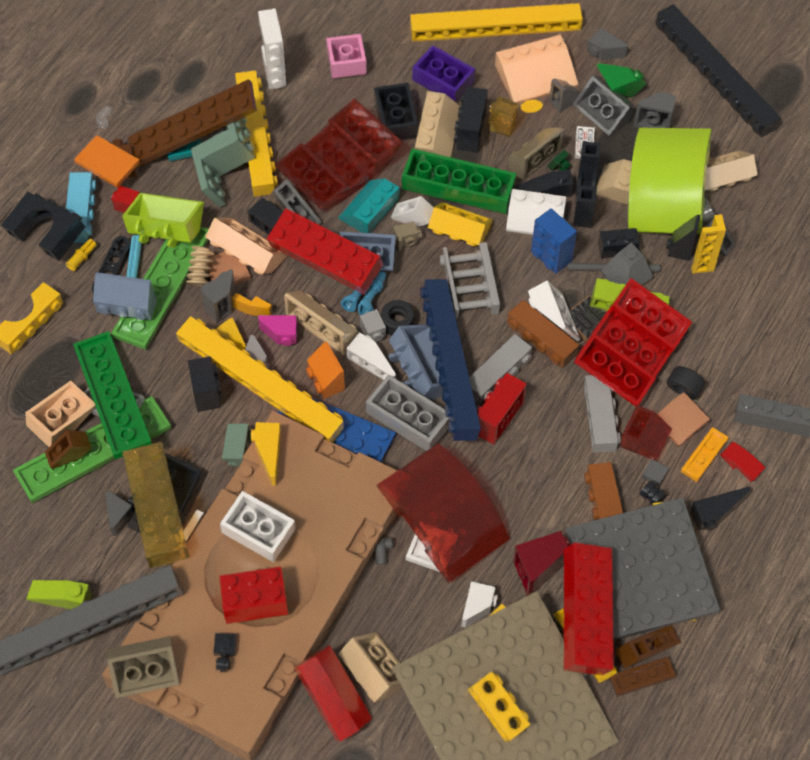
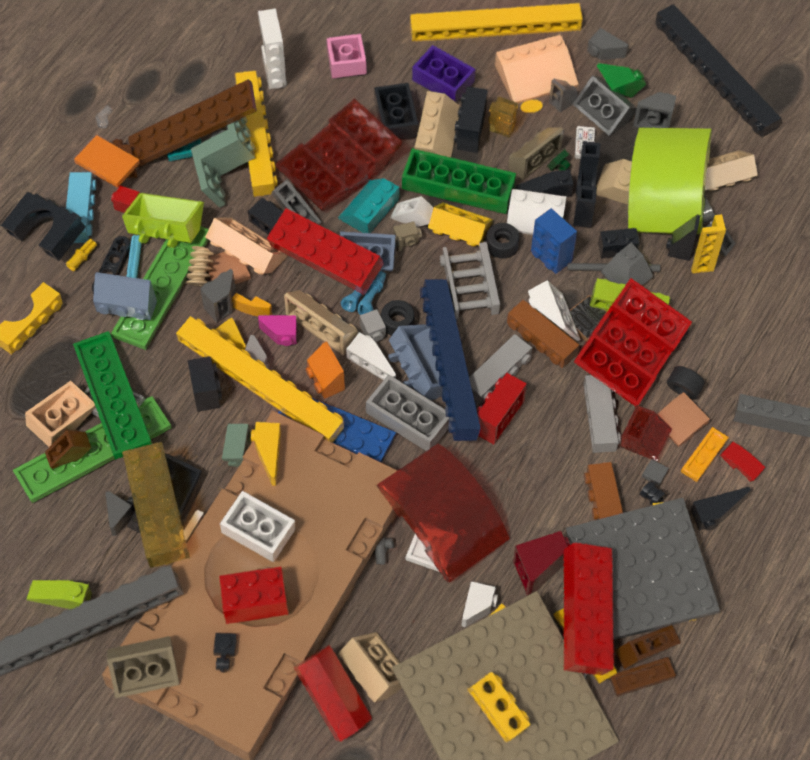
(506, 231): none -> black tyre

